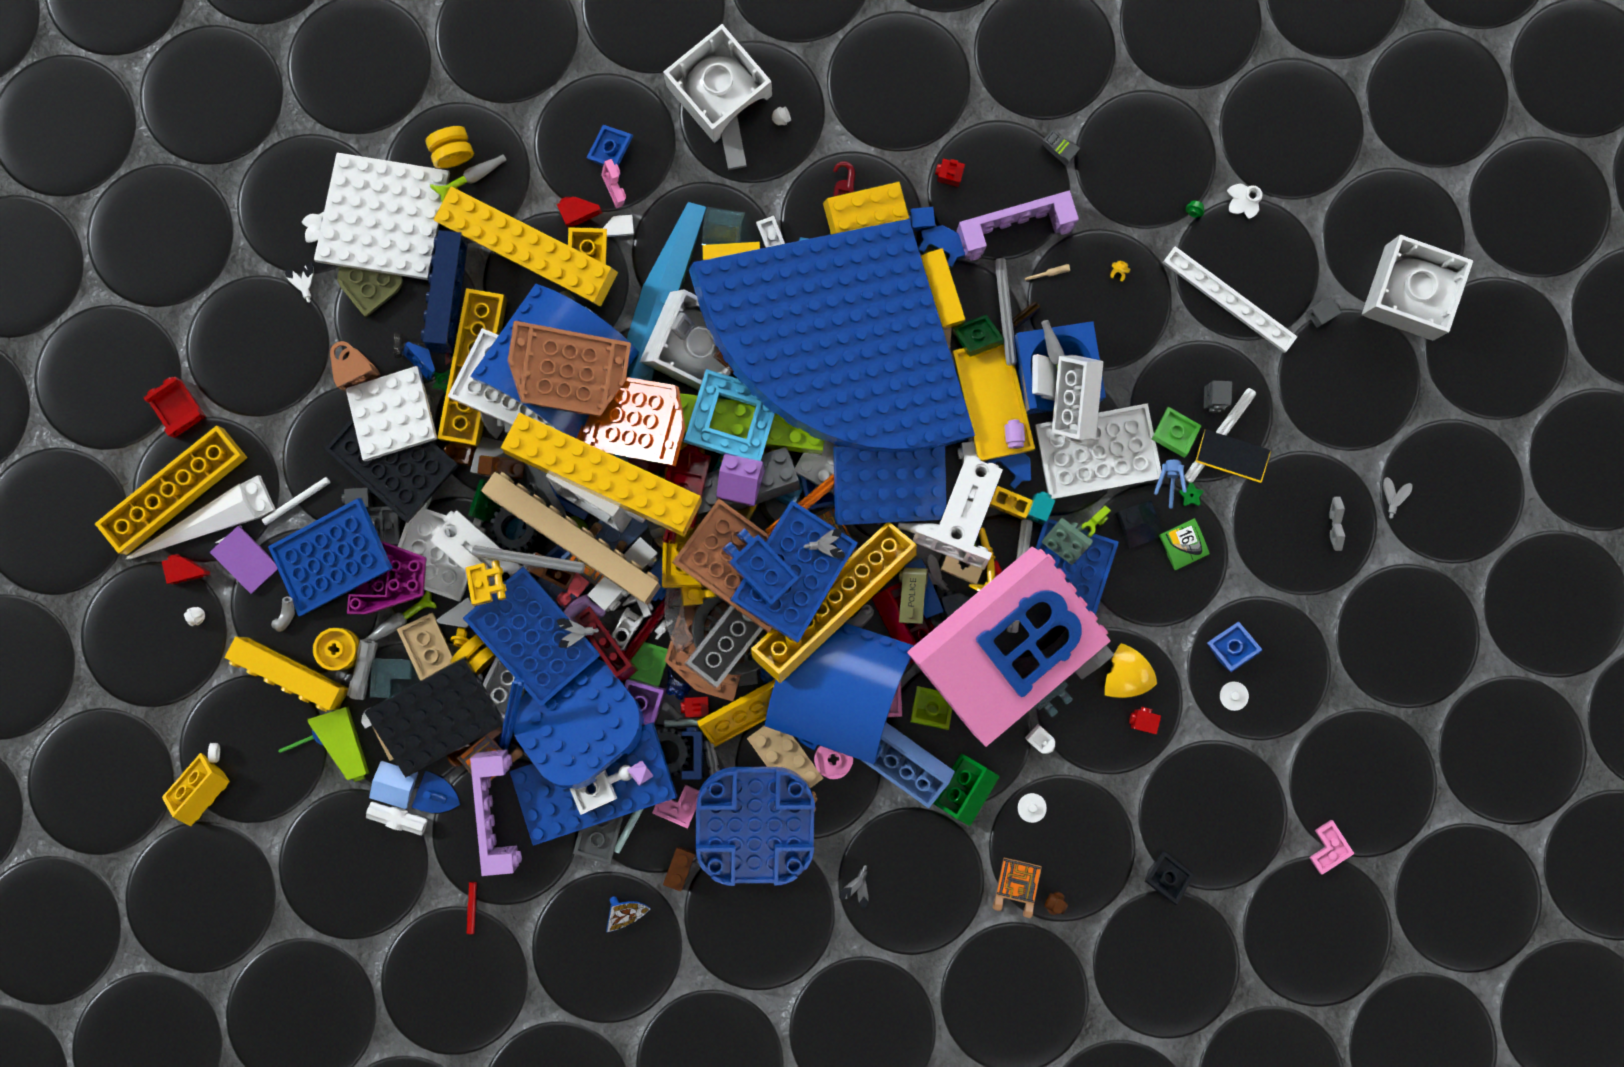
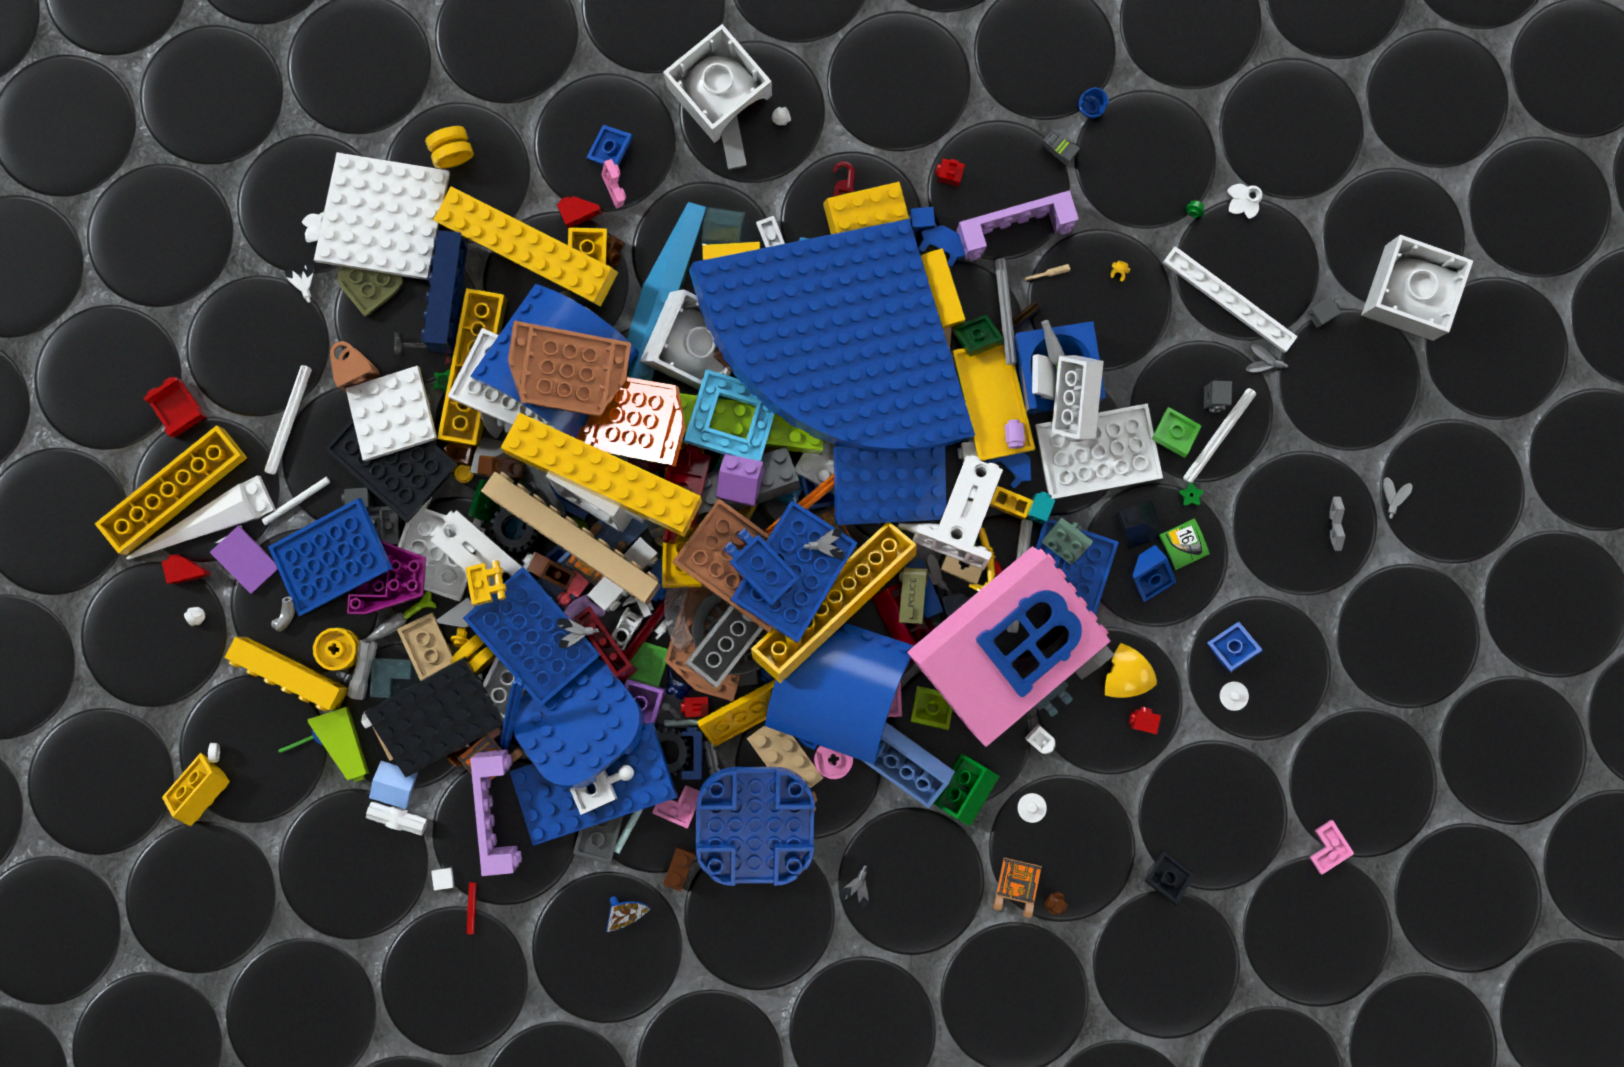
(288, 419): none -> white axle
(420, 357): blue slope -> none
(435, 795): blue shield -> none
(443, 878): none -> white tile
(463, 473): none -> yellow plate
(470, 175): light grey piece -> none
(528, 559): light grey axle -> none
(614, 245): none -> reddish brown plate
(620, 226): white tile -> none
(640, 773): lavender slope -> none
(682, 326): light grey tile -> none
(695, 595): yellow plate -> none
(862, 617): light grey arm -> none
(1093, 102): none -> blue hair
(1099, 518): lime plate -> none
(1152, 573): none -> blue slope
(1172, 469): medium blue plant -> none
(1233, 456): black sticker -> none
(1267, 362): none -> flat silver piece

